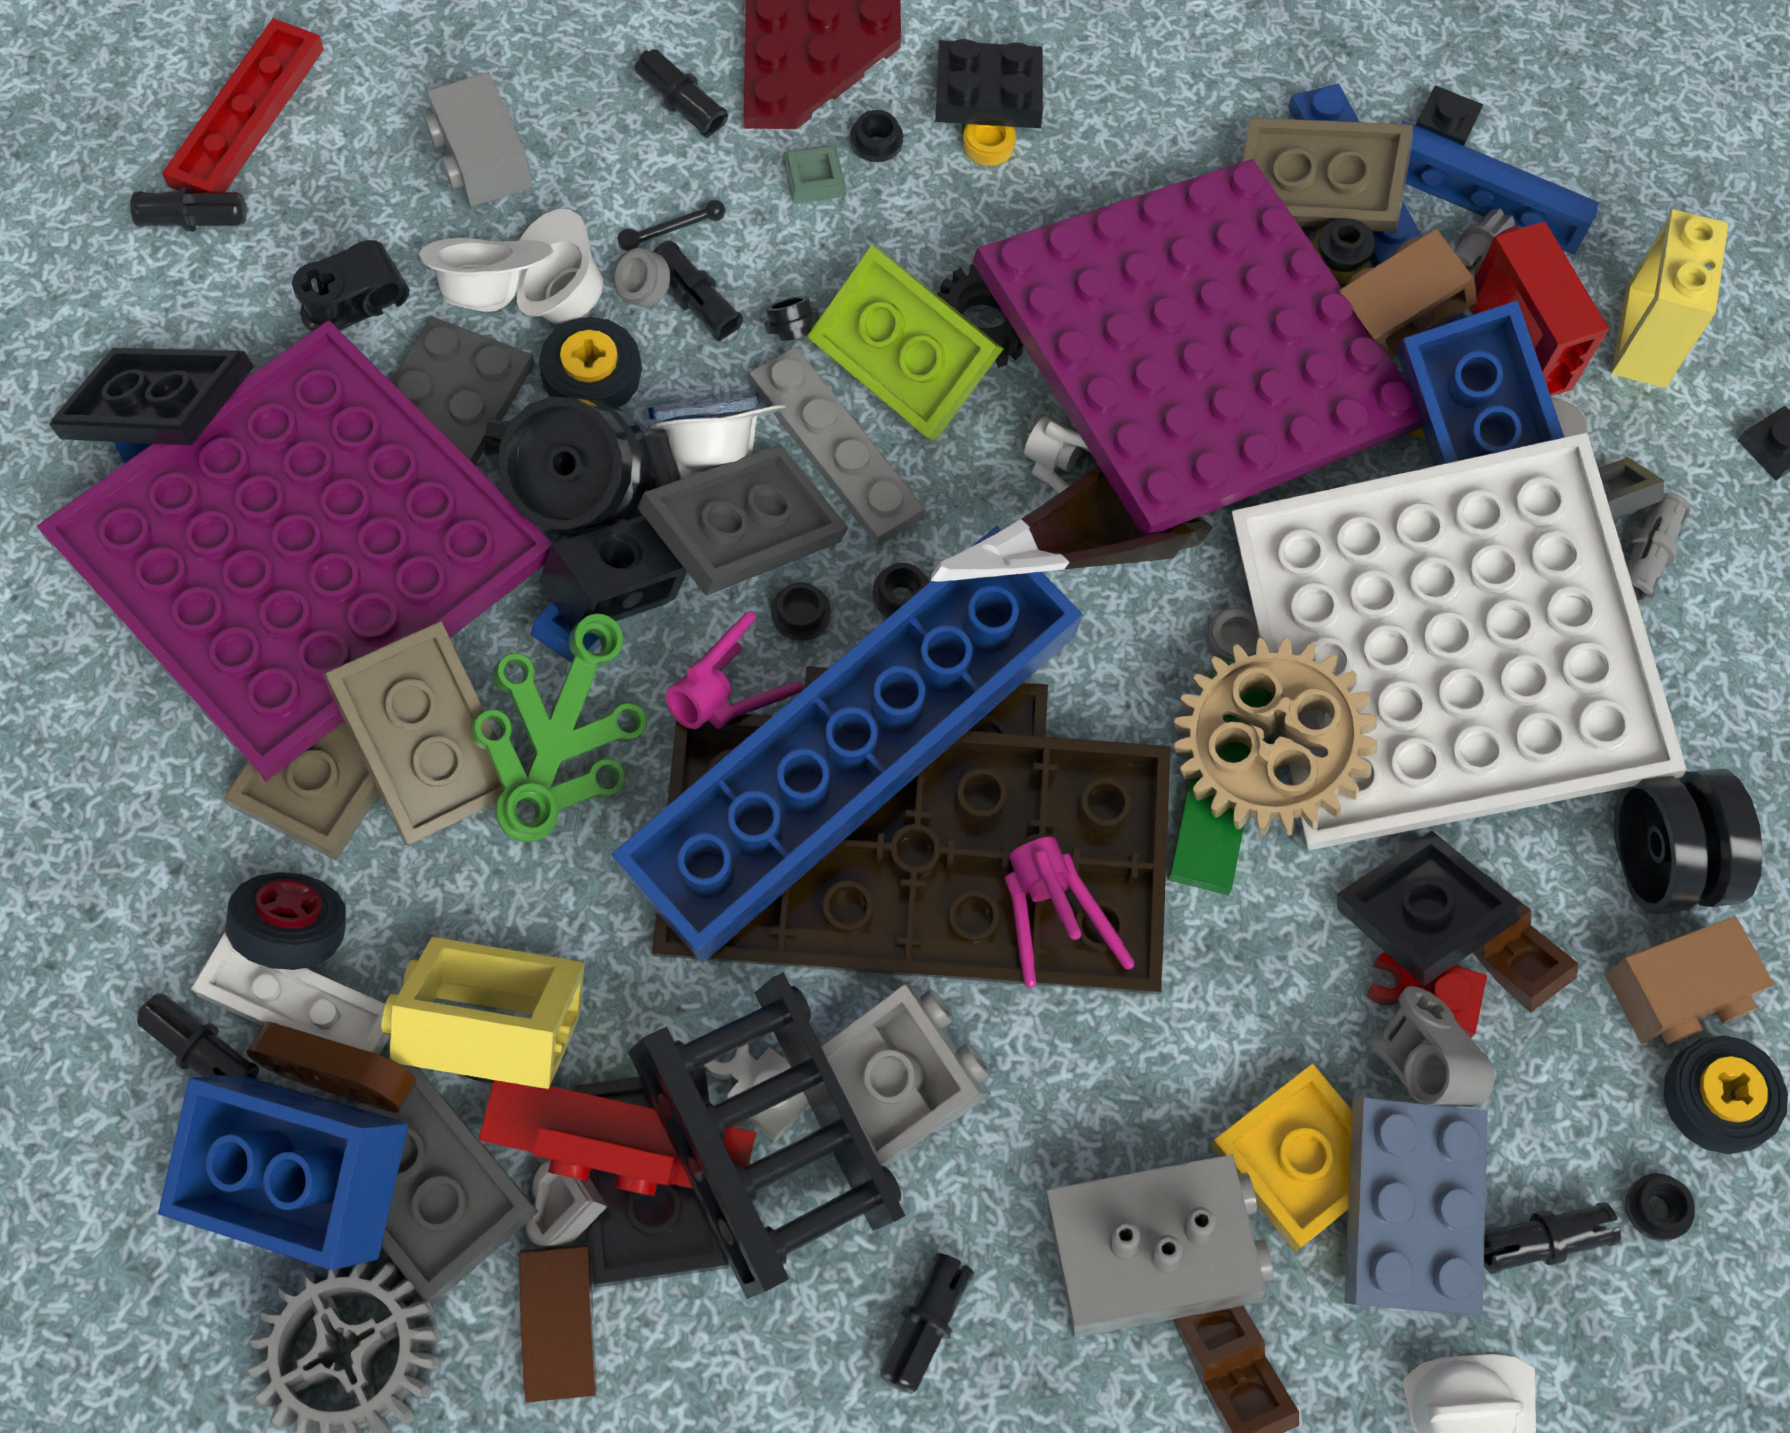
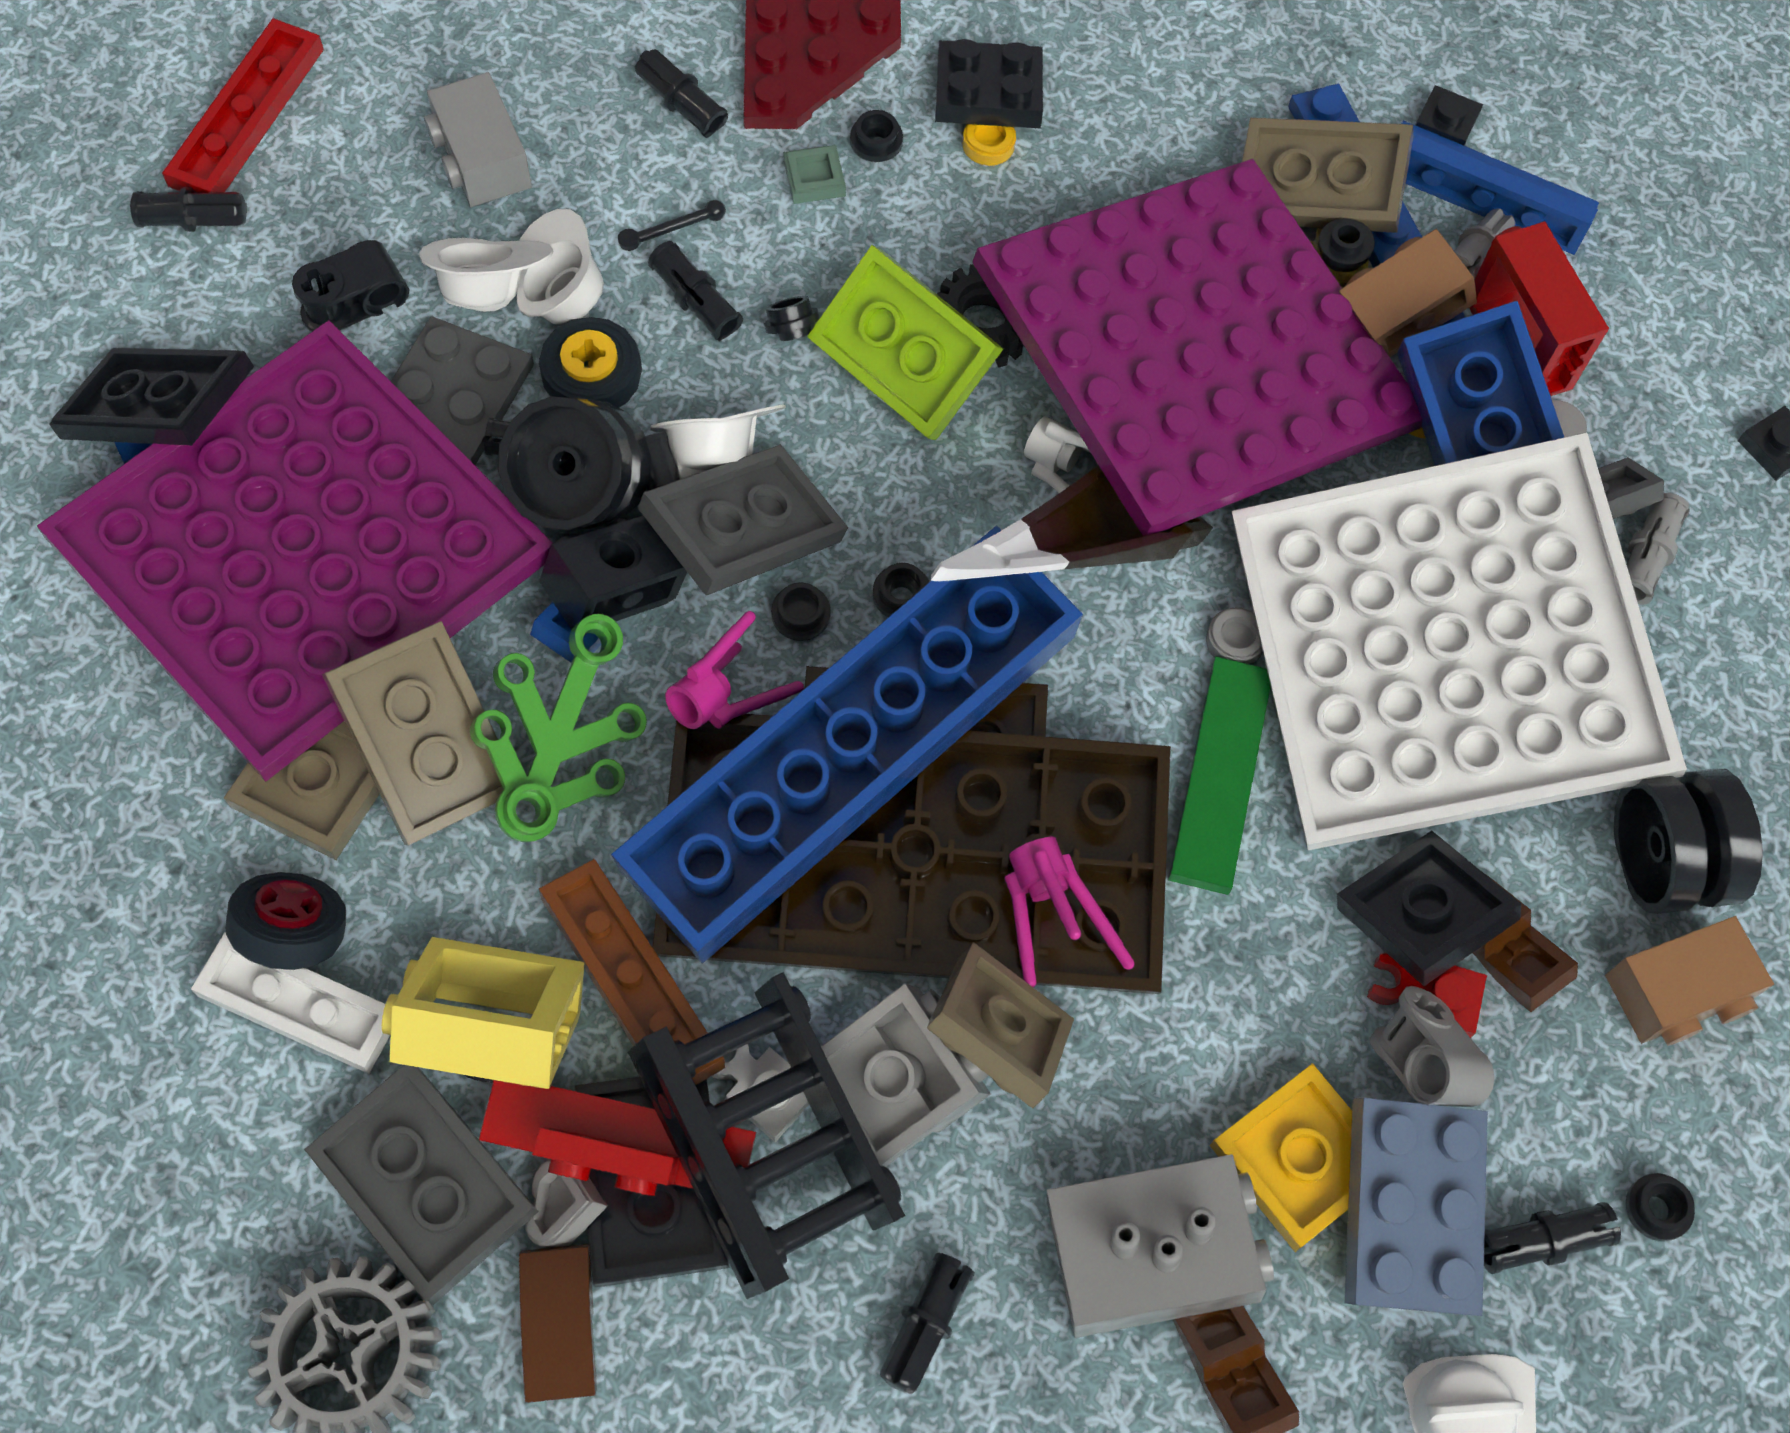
(190, 1040): black axle -> none
(283, 1170): blue brick -> none
(332, 1066): reddish brown beam -> none
(621, 959): none -> dark orange plate
(642, 277): light grey tile -> none
(704, 405): piece -> none
(837, 446): light grey plate -> none
(1001, 1025): none -> dark tan plate
(1297, 687): tan gear -> none
(1670, 298): light yellow window -> none
(1704, 1106): black wheel -> none

